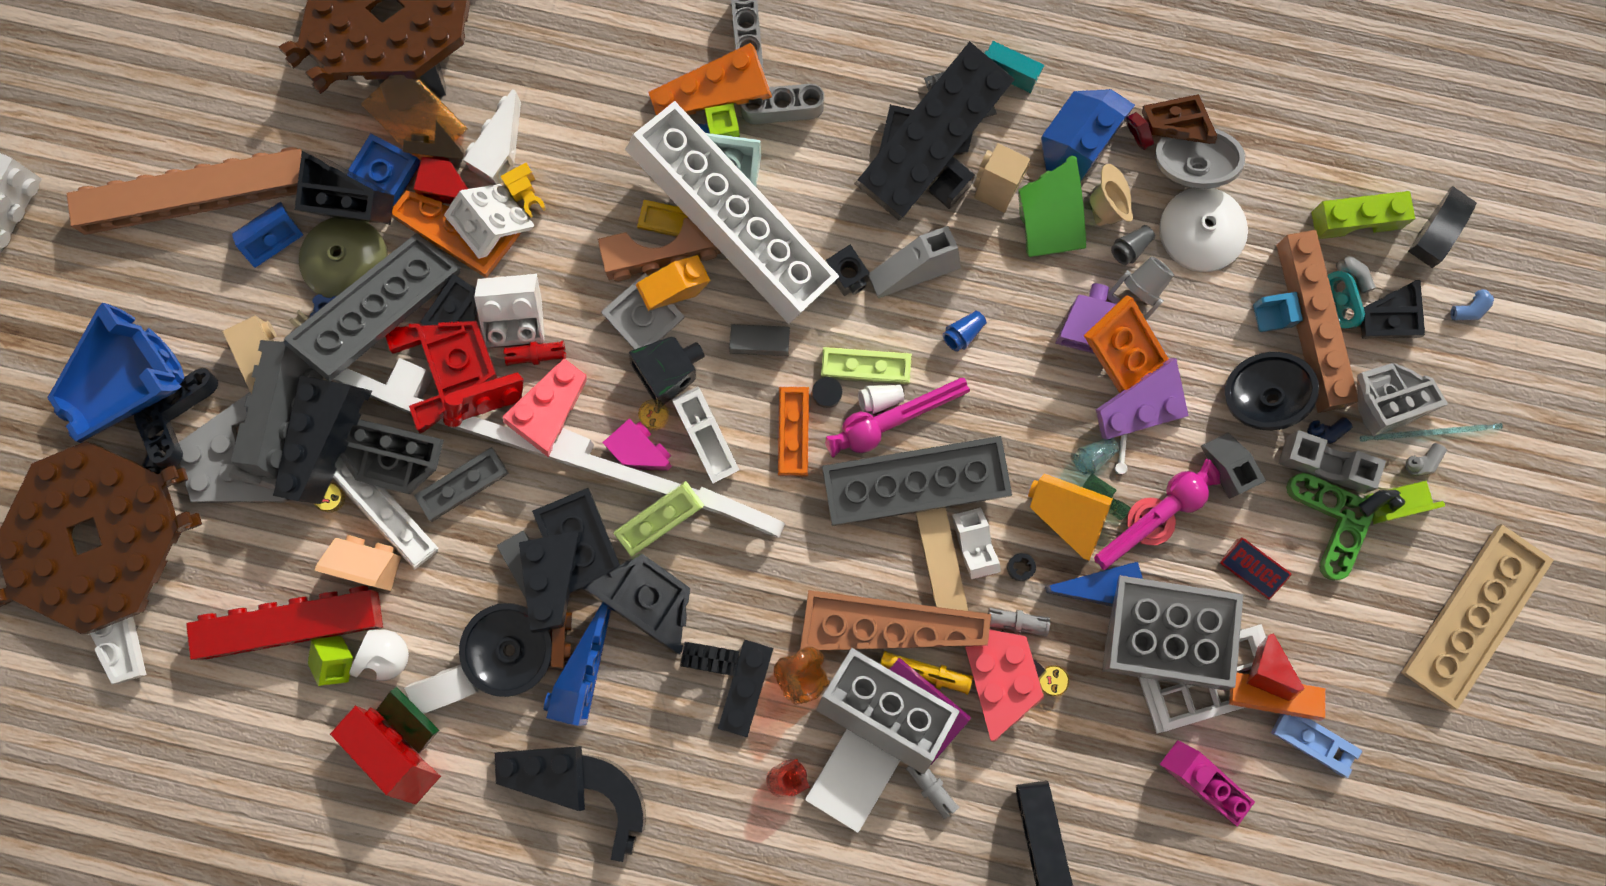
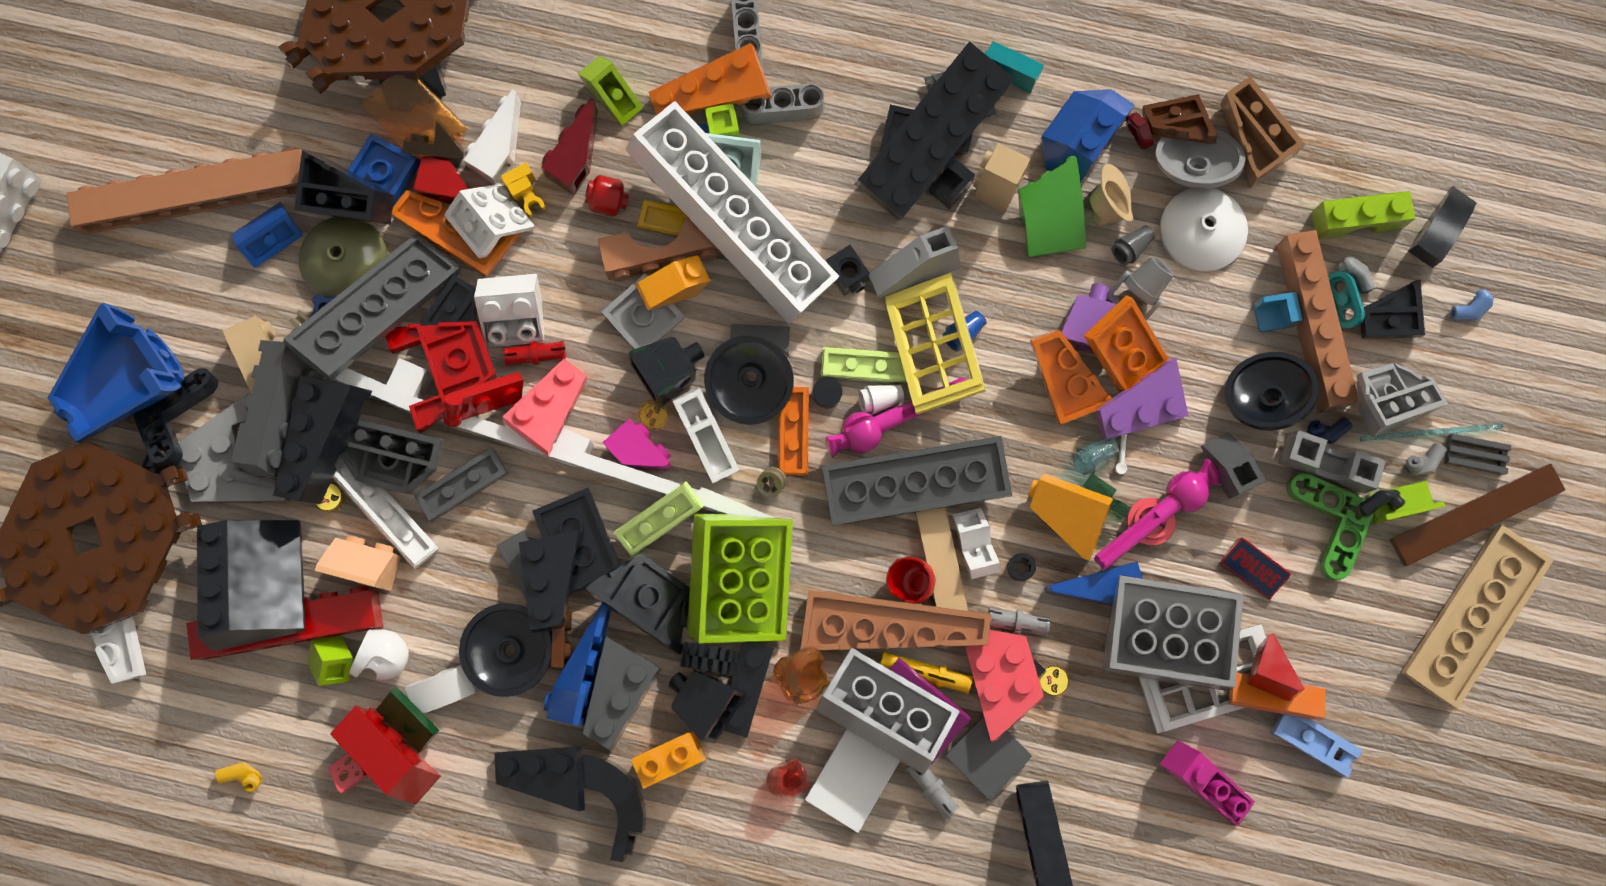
(242, 773): none -> yellow arm
(249, 581): none -> slope
(346, 774): none -> coral slope
(572, 156): none -> dark red slope
(606, 196): none -> red head
(610, 89): none -> lime slope
(617, 692): none -> dark grey wedge
(668, 759): none -> light orange panel
(705, 703): none -> black torso
(739, 578): none -> lime slope
(744, 399): none -> black dish
(763, 478): none -> dark tan bush
(911, 580): none -> red hair
(947, 394): none -> light yellow piece
(985, 762): none -> dark grey tile
(1067, 378): none -> orange wing
(1259, 130): none -> medium nougat wedge
(1477, 514): none -> reddish brown tile
(1502, 457): none -> dark grey tile

